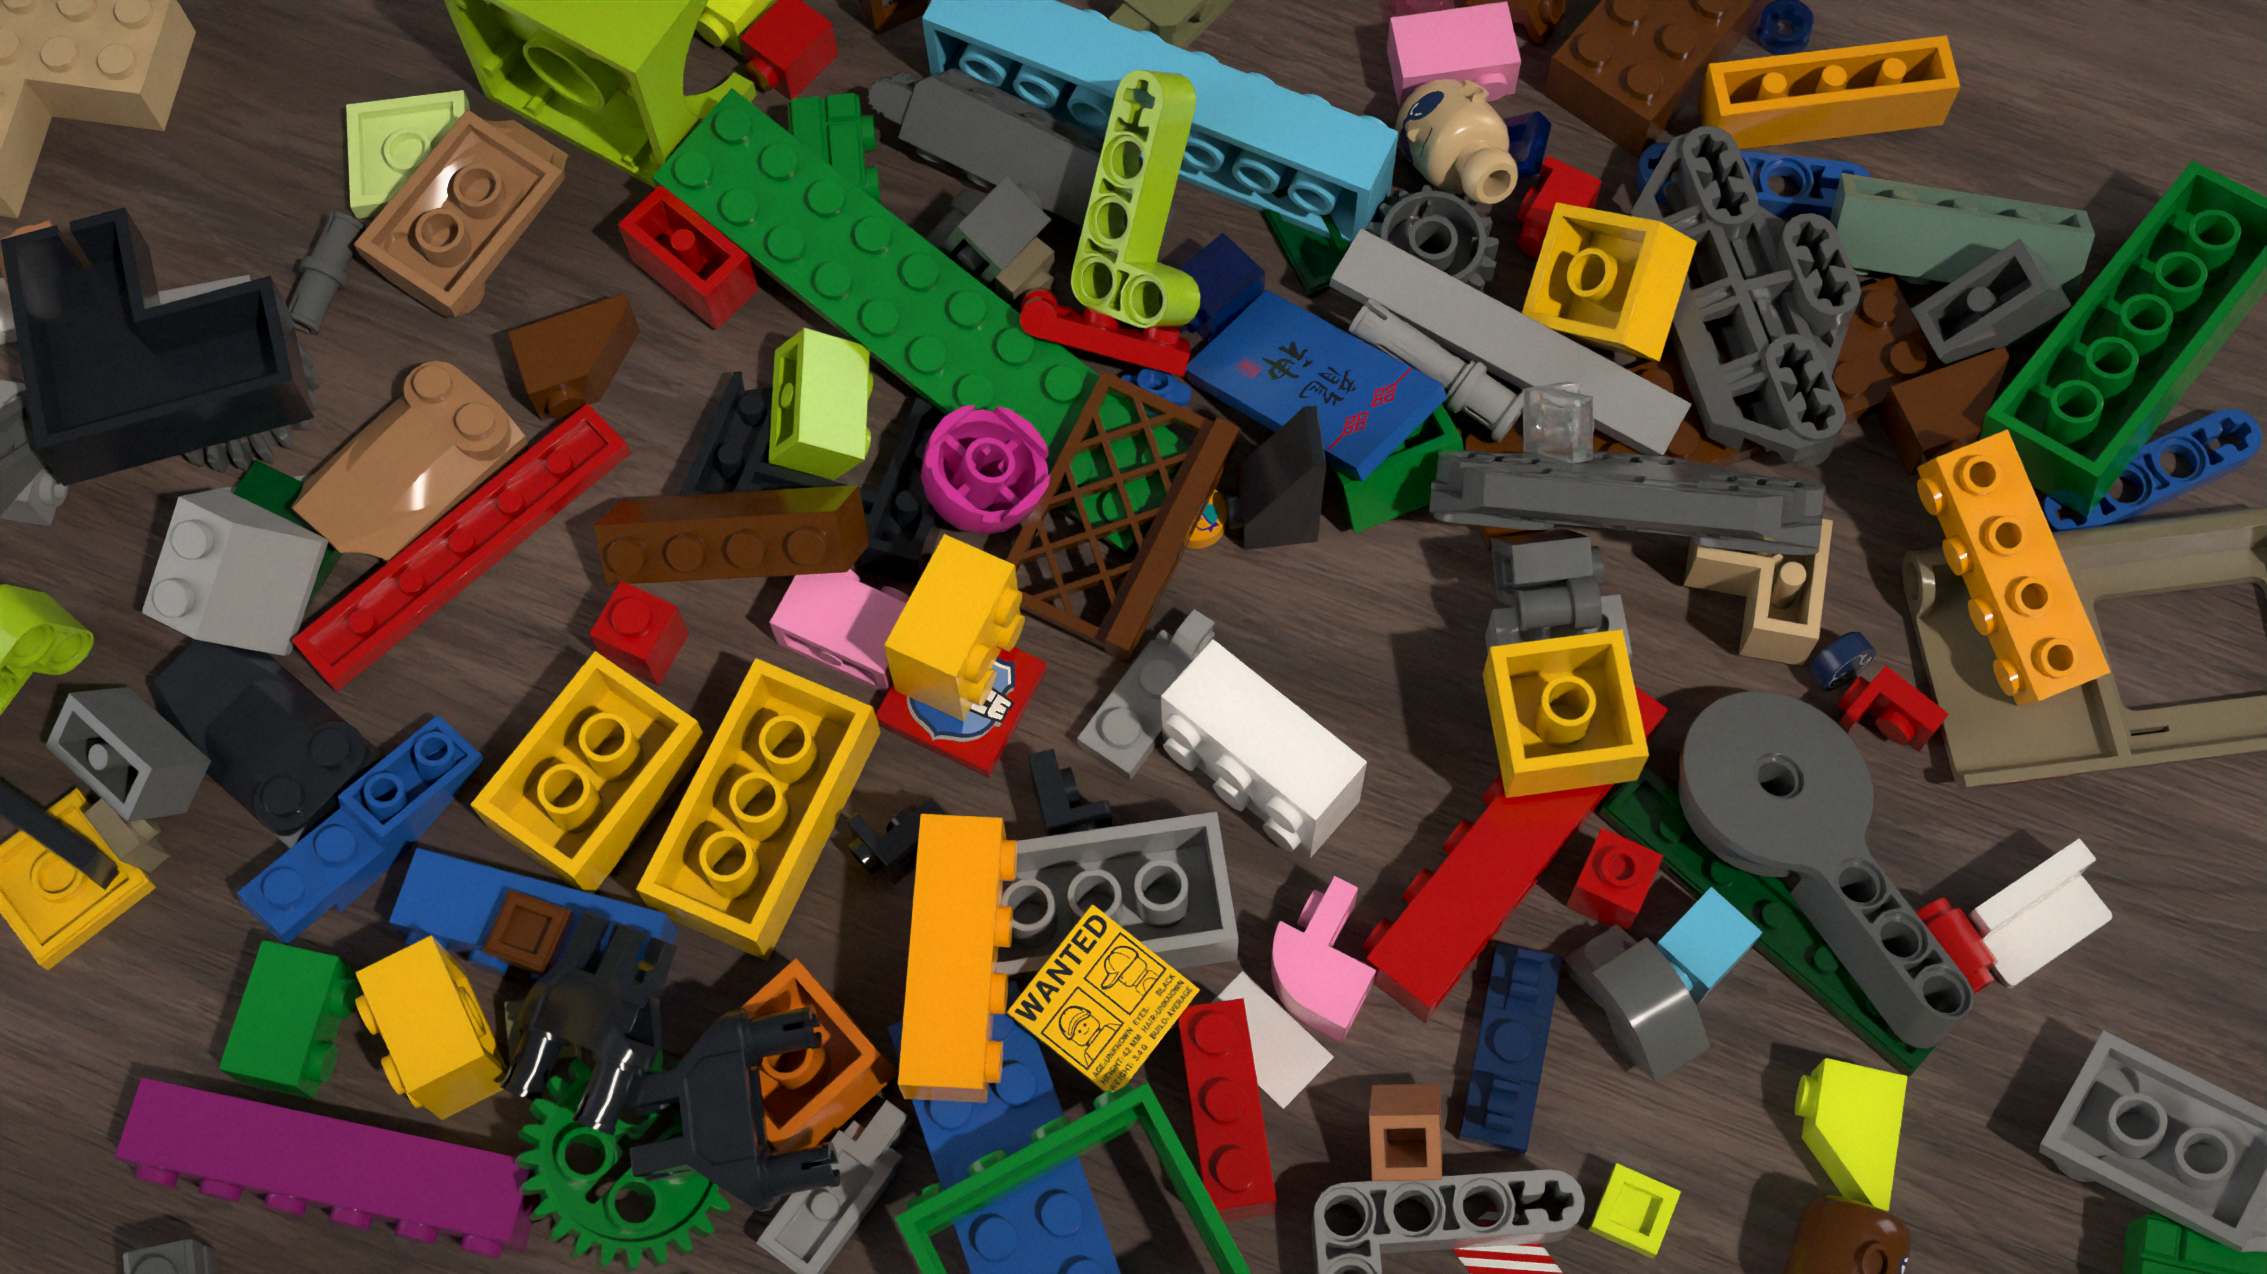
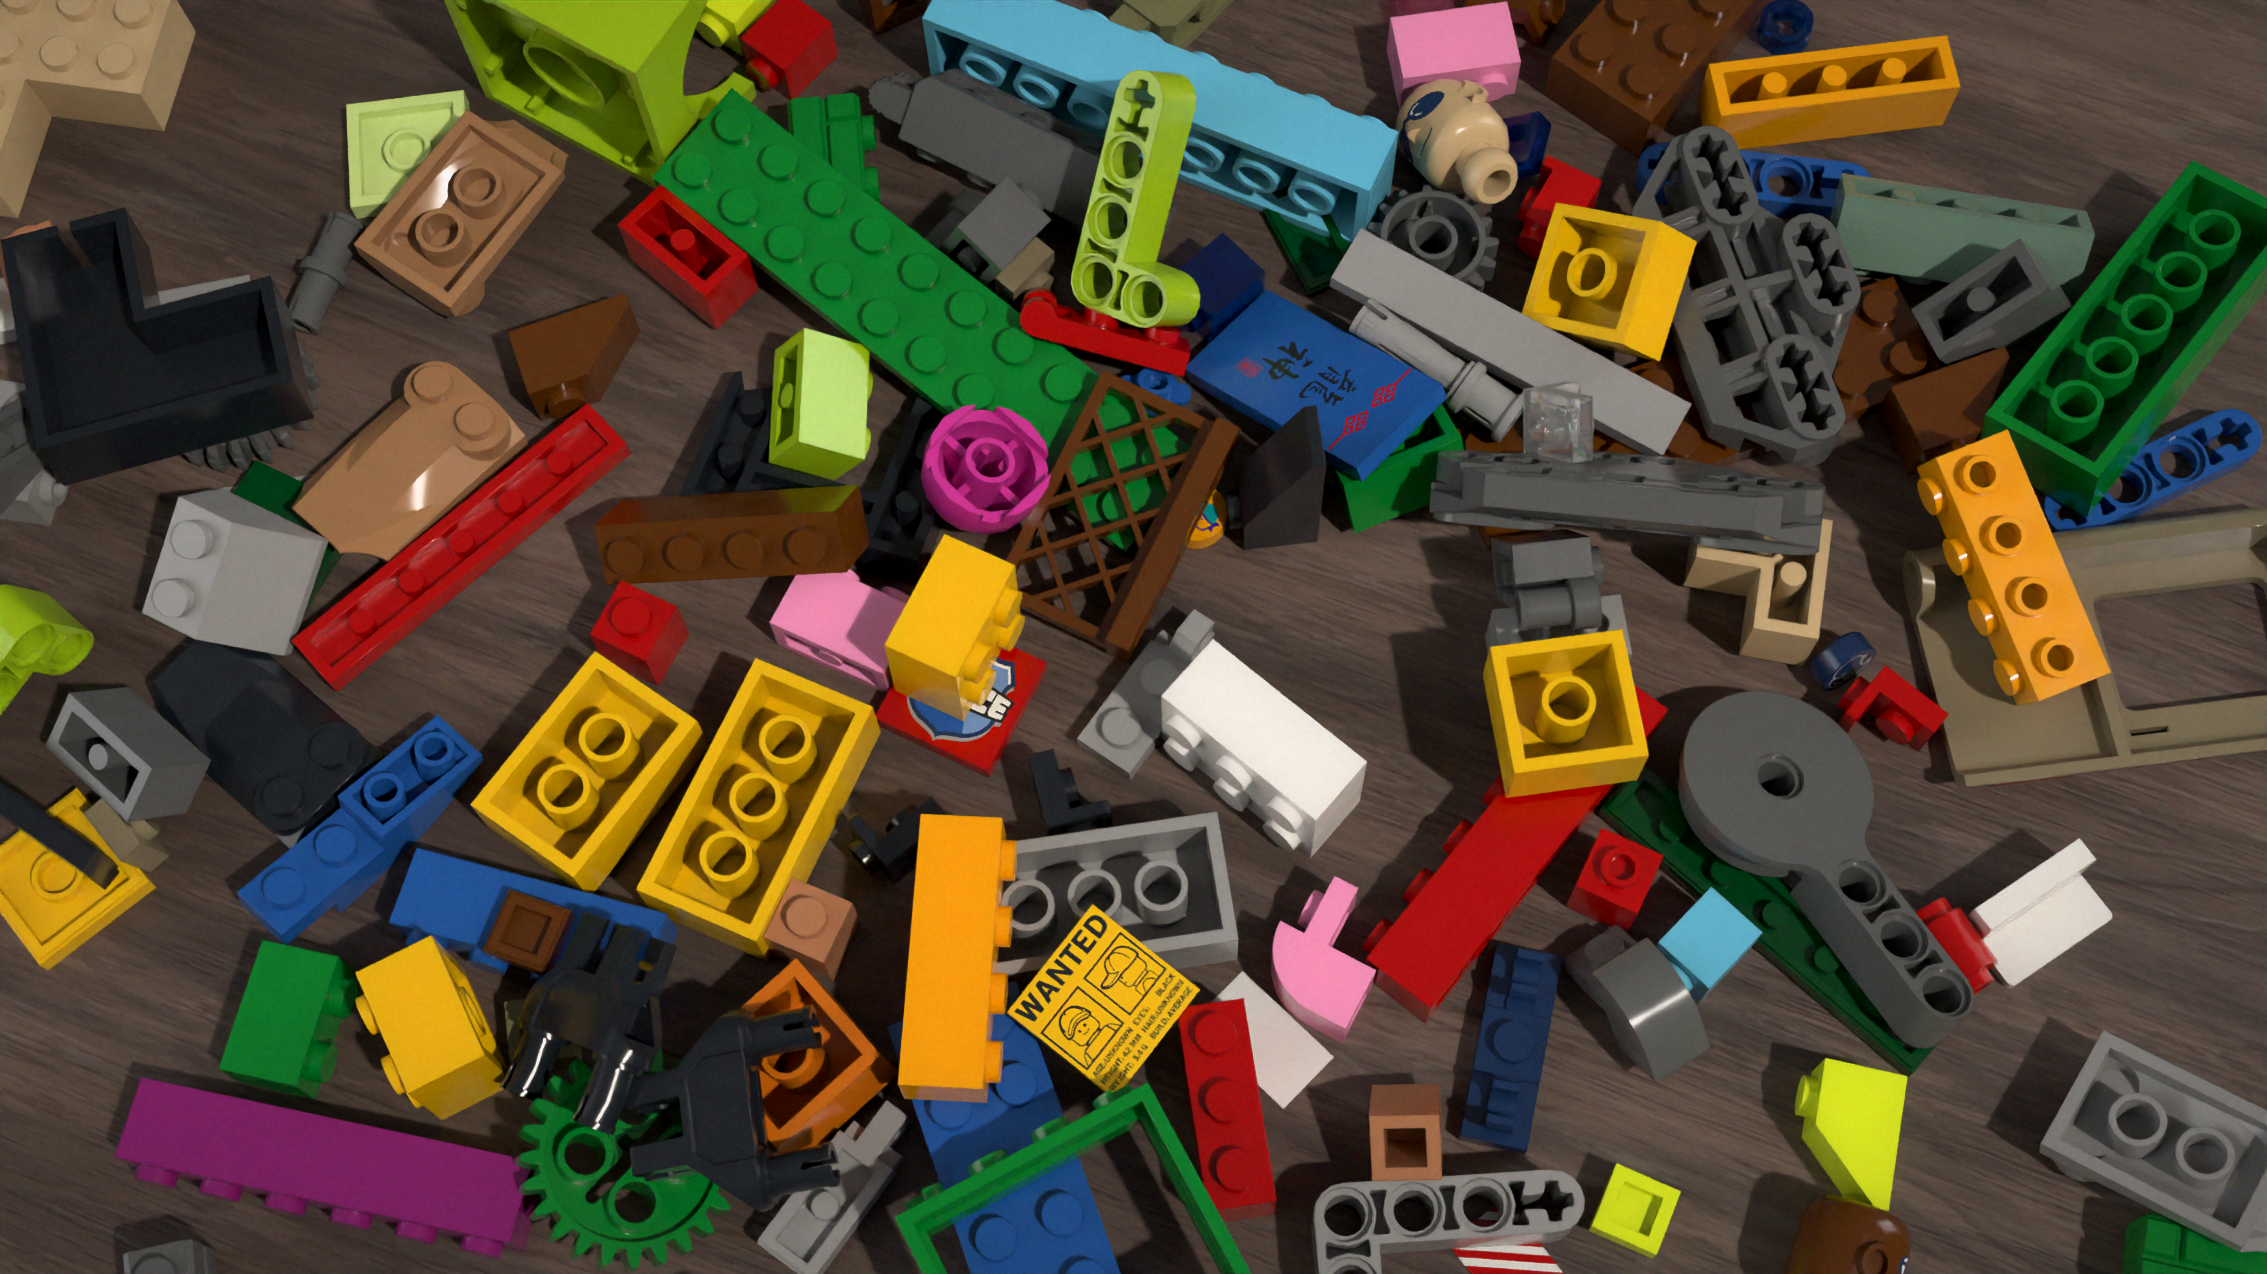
(812, 928): none -> nougat brick

